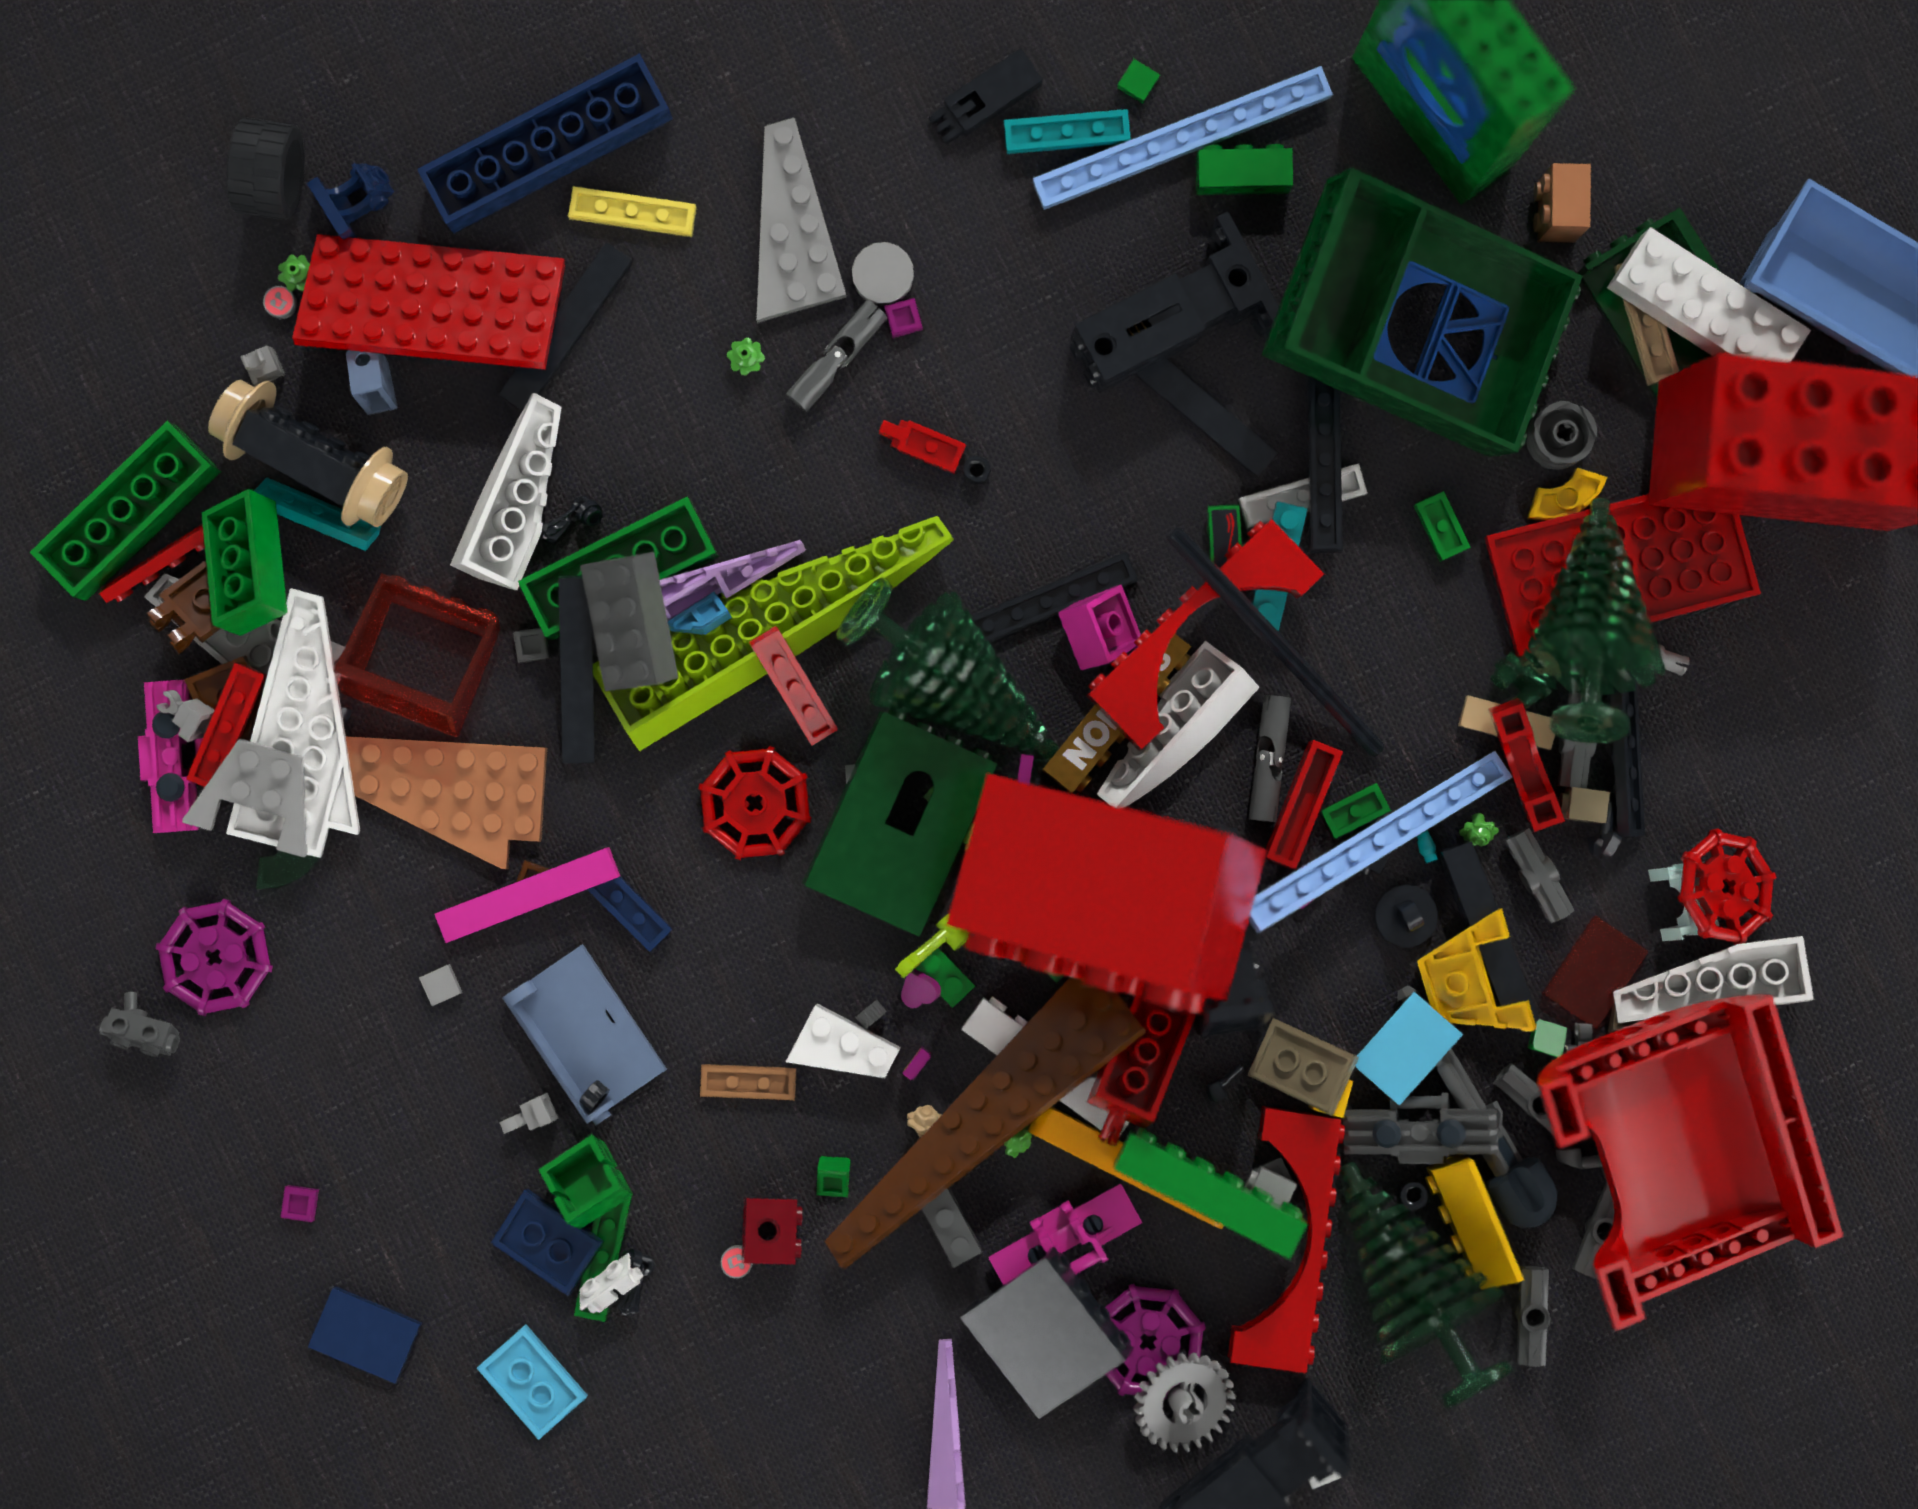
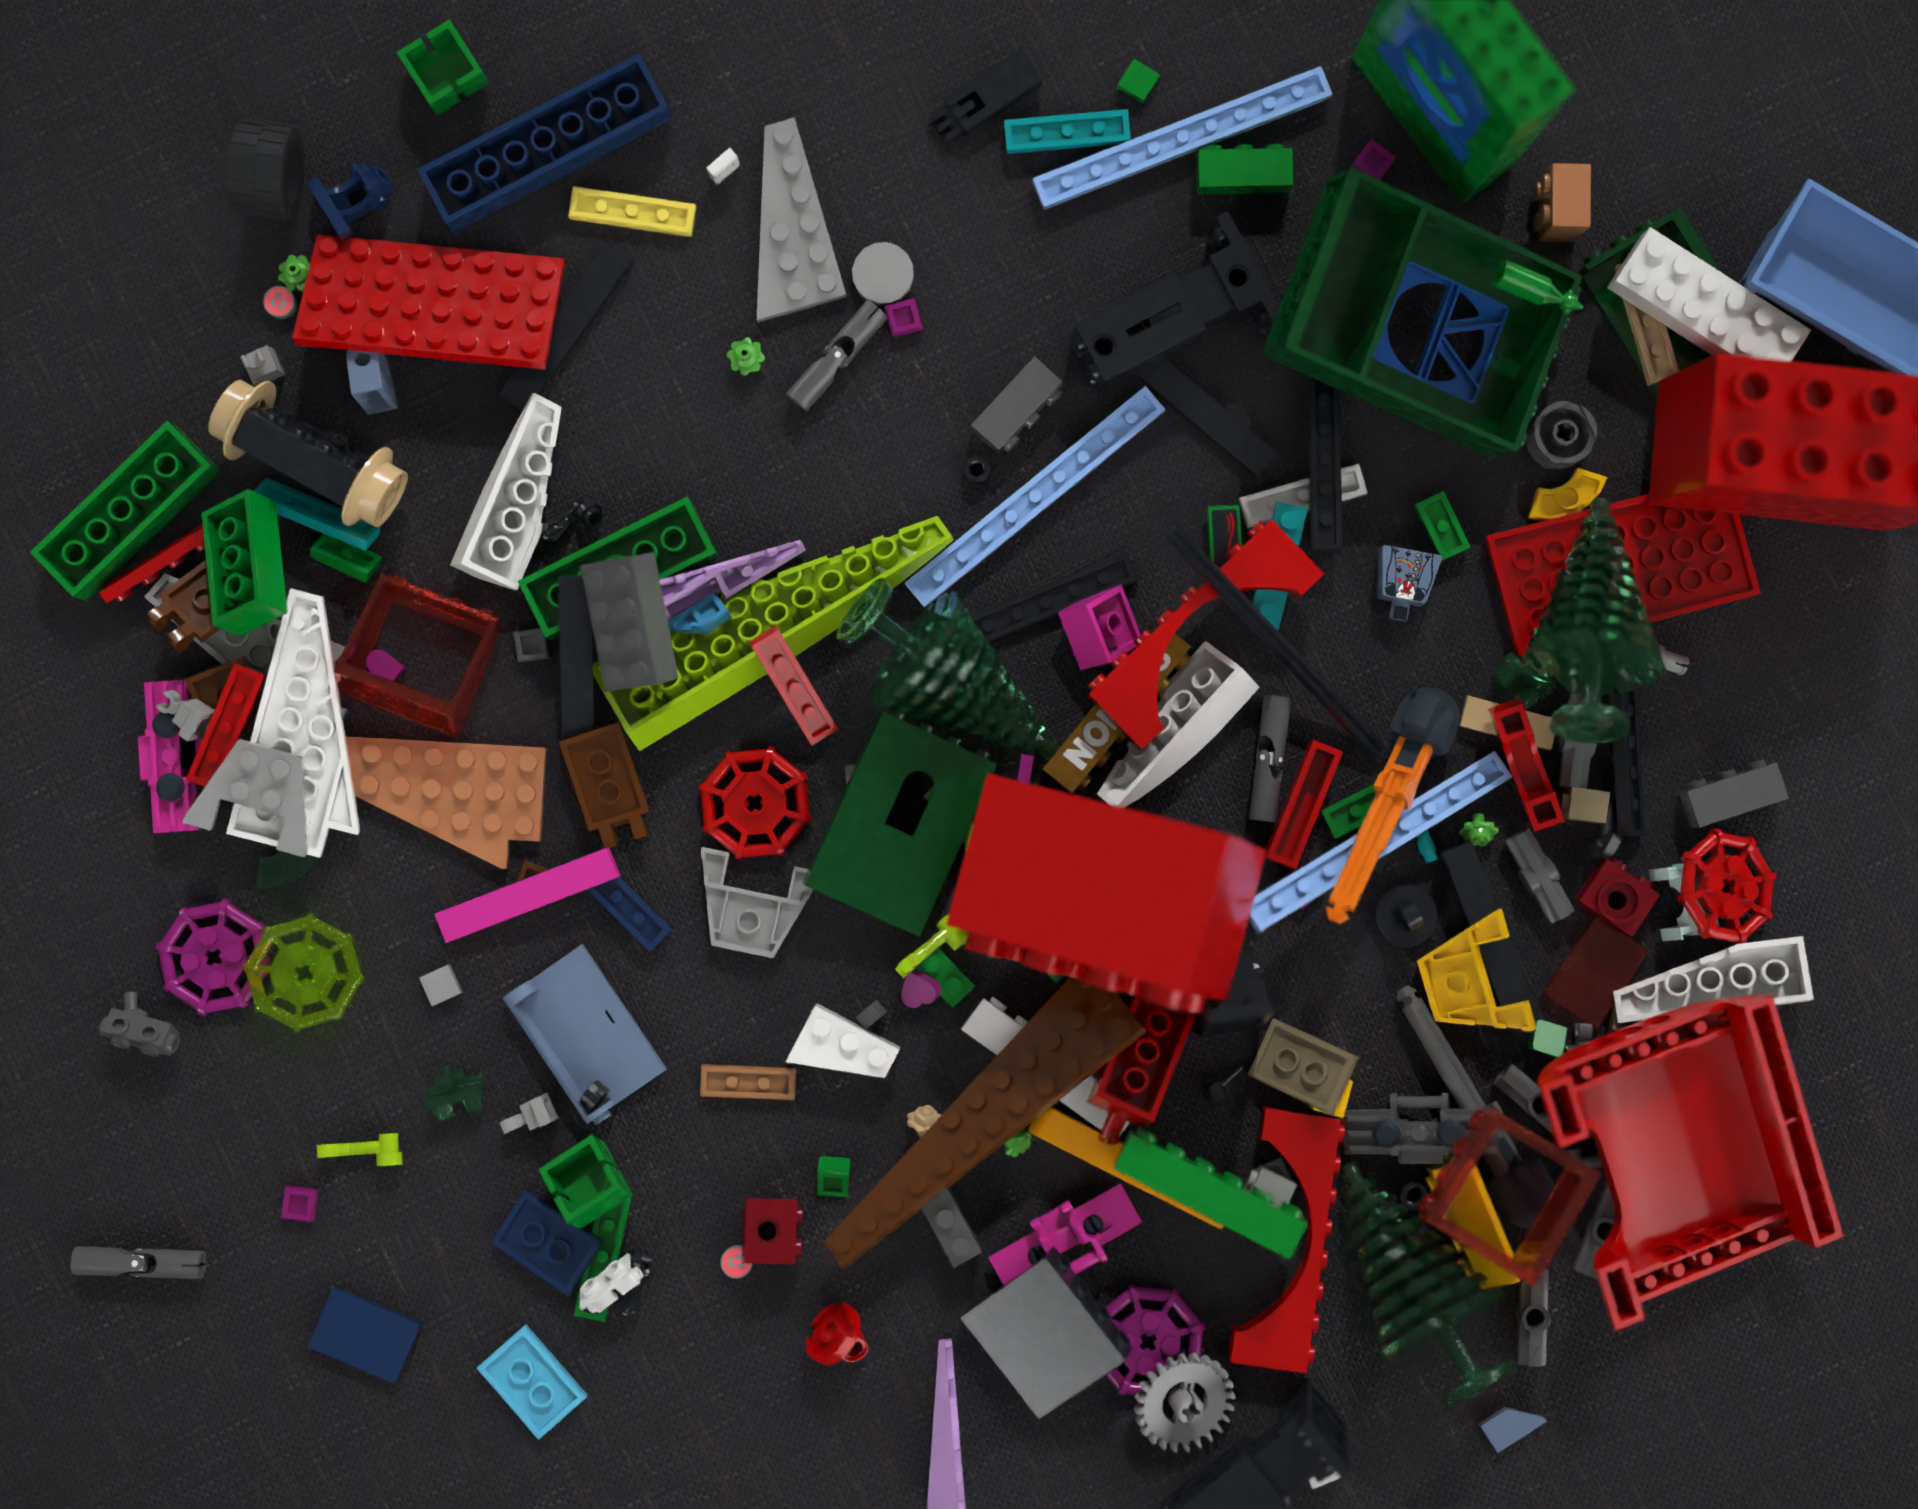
(115, 1261): none -> dark grey piece
(309, 990): none -> clear neon green plate
(345, 558): none -> green plate
(384, 665): none -> magenta tile
(385, 1149): none -> lime brick
(445, 70): none -> green piece
(454, 1088): none -> clear green hips
(606, 782): none -> reddish brown tile
(723, 166): none -> white tile
(747, 918): none -> light grey wing
(835, 1335): none -> red tile
(917, 1063): magenta tile -> none
(924, 444): red hinge -> none
(1017, 406): none -> dark grey brick
(1034, 497): none -> light blue plate
(1374, 160): none -> magenta tile
(1405, 578): none -> sand blue torso
(1407, 1048): medium azure tile -> none
(1422, 728): none -> orange piece
(1509, 1426): none -> sand blue tile
(1532, 287): none -> green wheel
(1551, 1221): none -> clear red windscreen
(1634, 894): none -> dark red brick
(1733, 793): none -> dark grey brick

